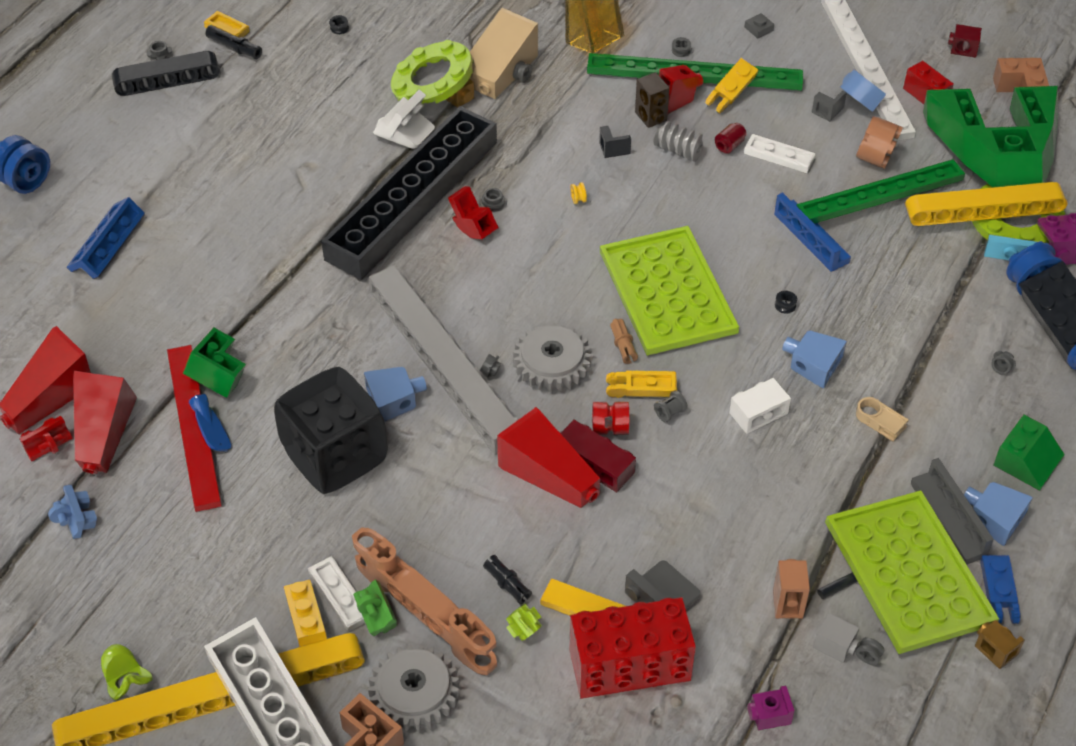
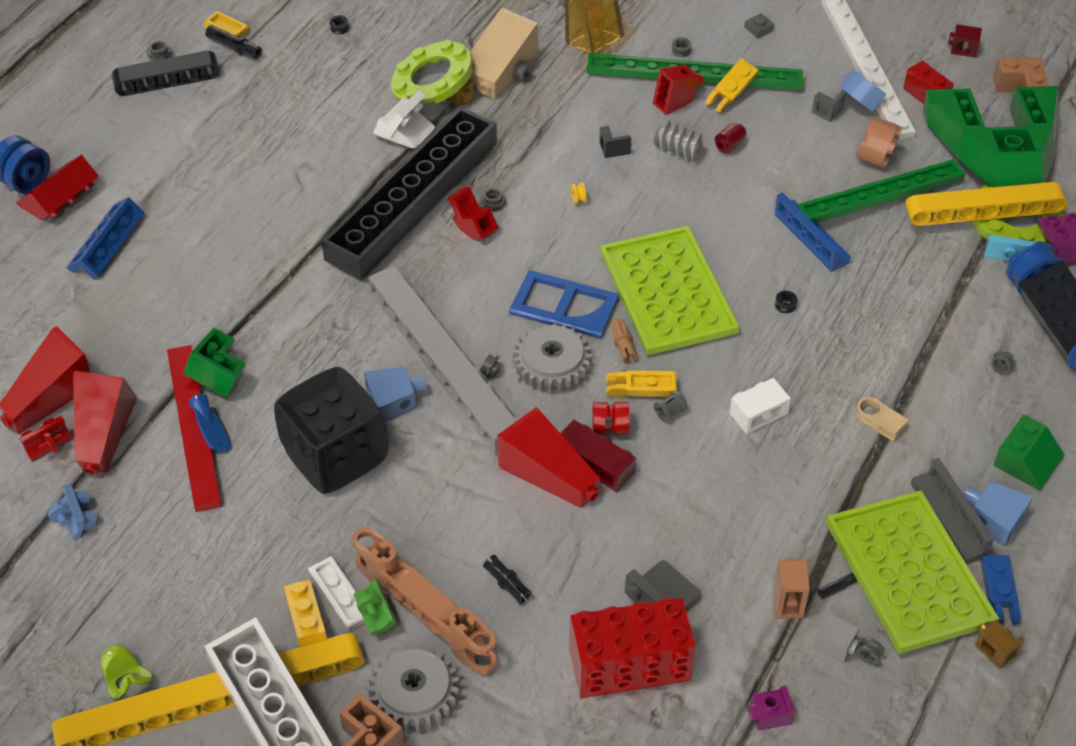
(59, 189): none -> red slope
(523, 622): lime gear -> none
(572, 600): yellow tile -> none
(589, 324): none -> blue window
(652, 100): dark brown brick -> none
(779, 153): white tile -> none
(815, 356): medium blue torso -> none

